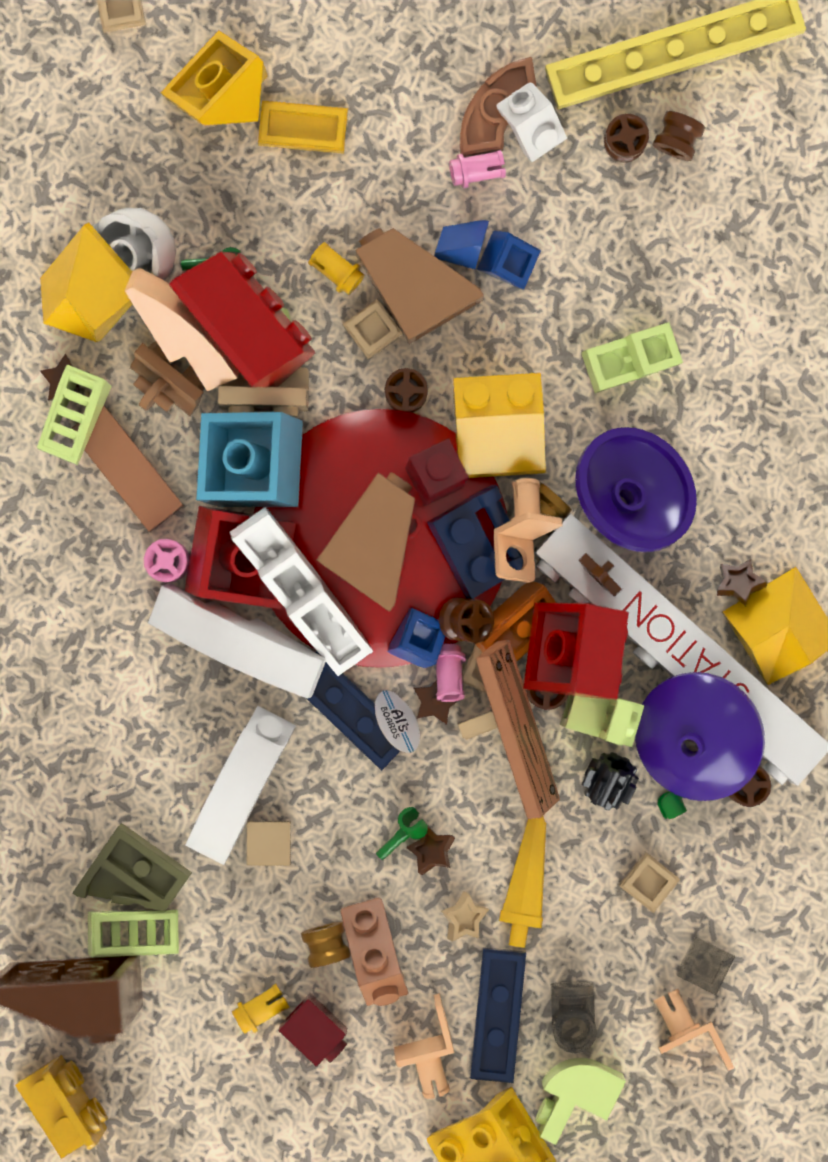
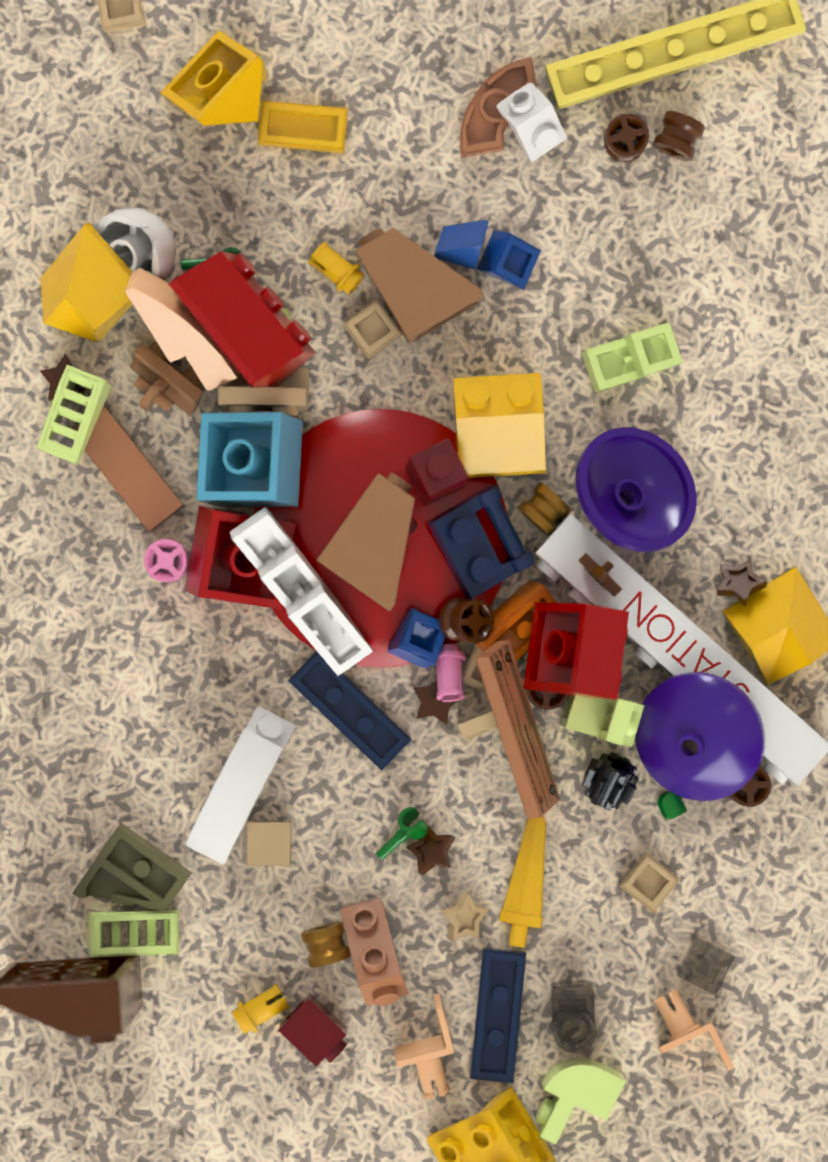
(63, 1107): yellow bracket -> none
(236, 642): white slope -> none
(397, 722): white sticker -> none
(406, 383): reddish brown wheel -> none
(476, 168): bright pink pin -> none
(522, 530): light nougat bracket -> none

